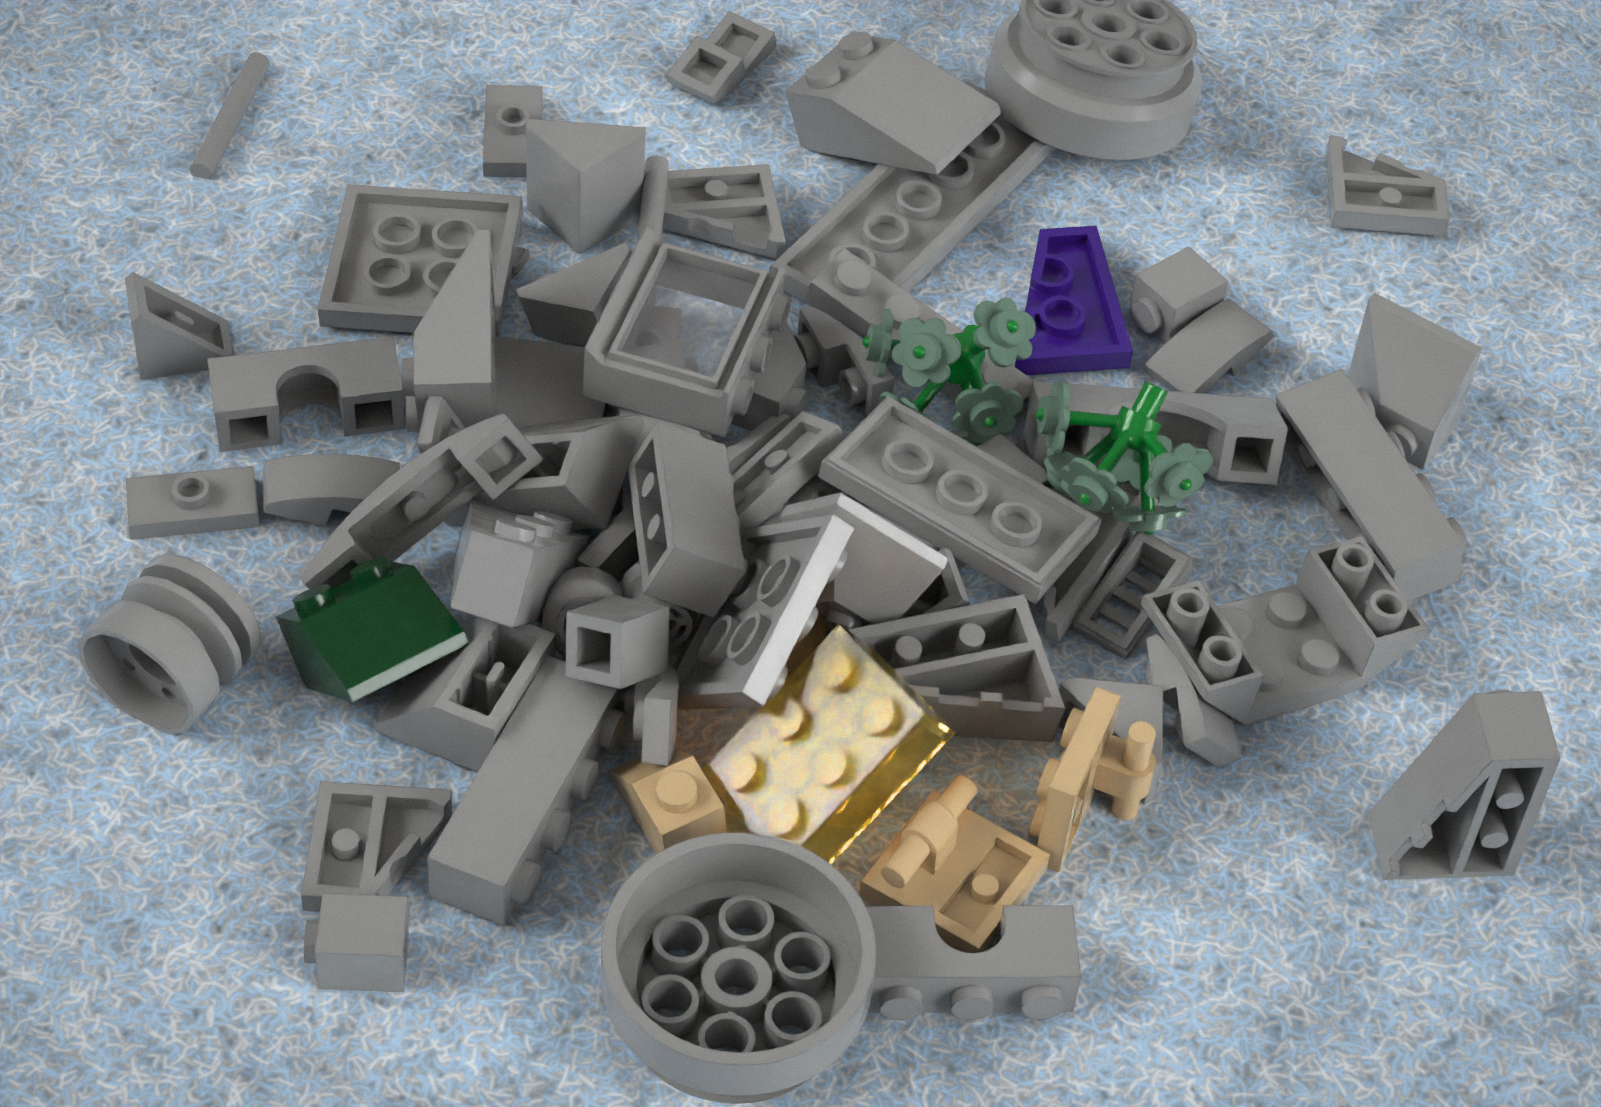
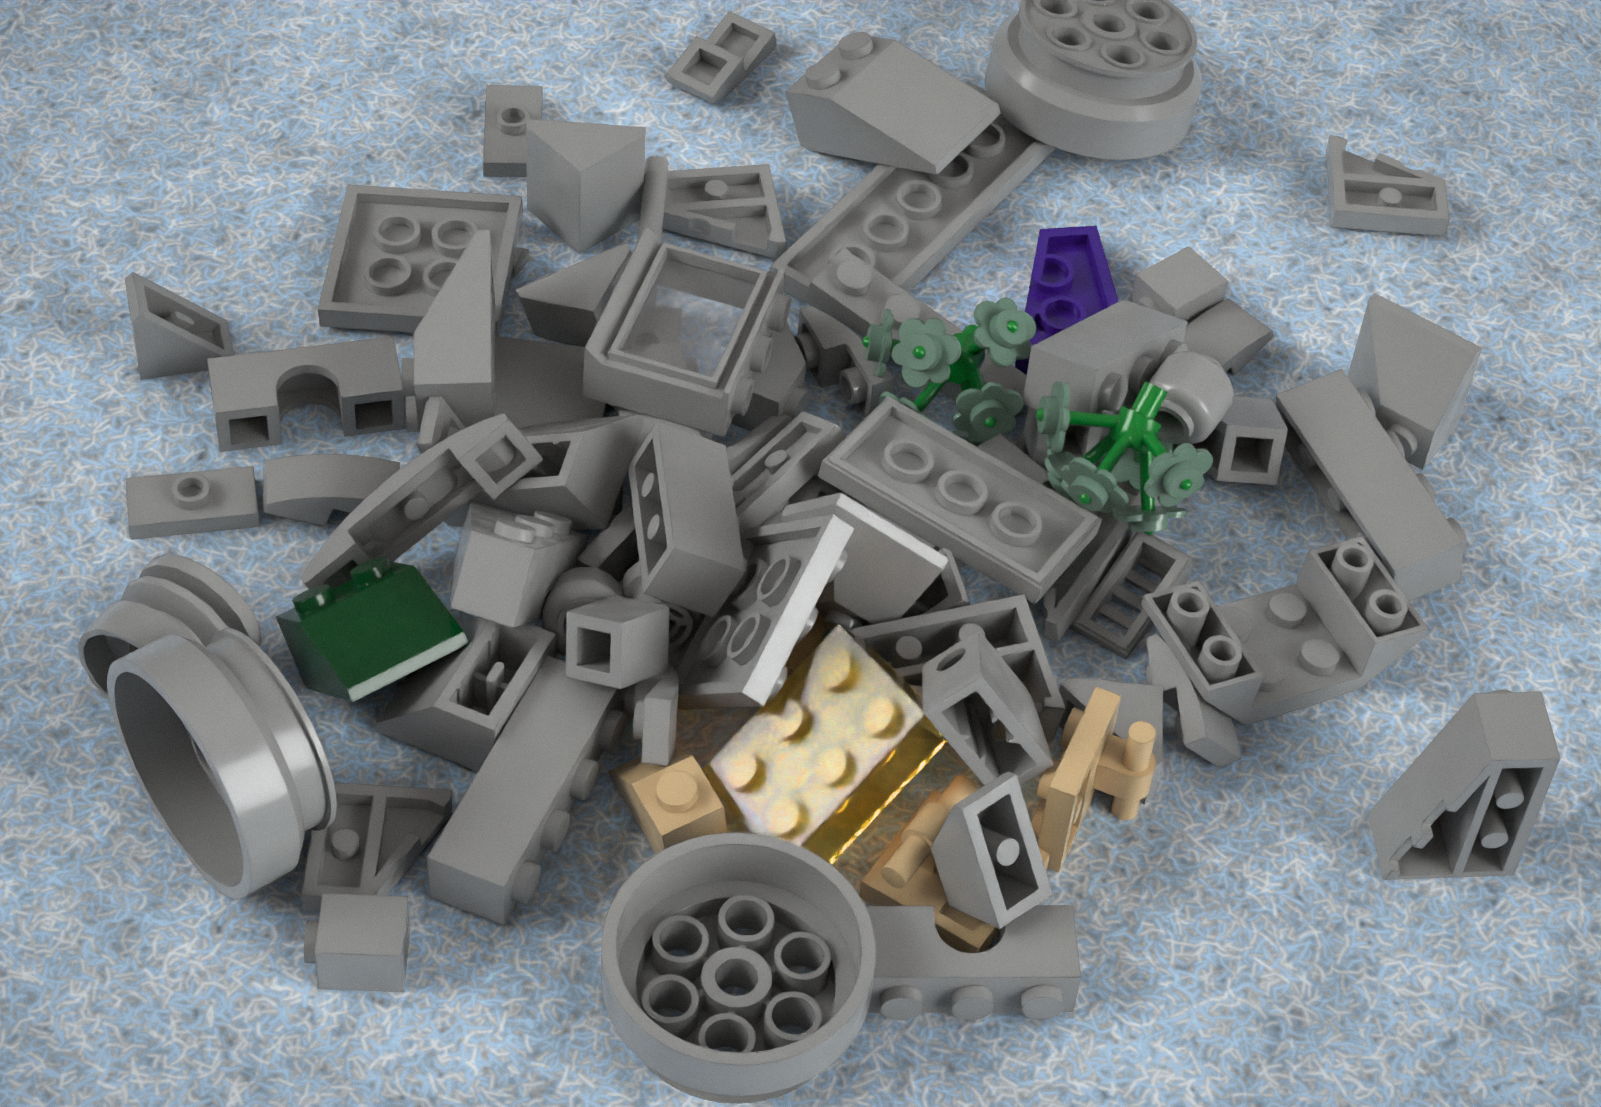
(223, 755): none -> light grey wheel
(230, 116): light grey bar -> none
(969, 696): none -> light grey torso
(991, 855): none -> light grey slope
(1104, 357): none -> light grey brick
(1195, 397): none -> light grey head

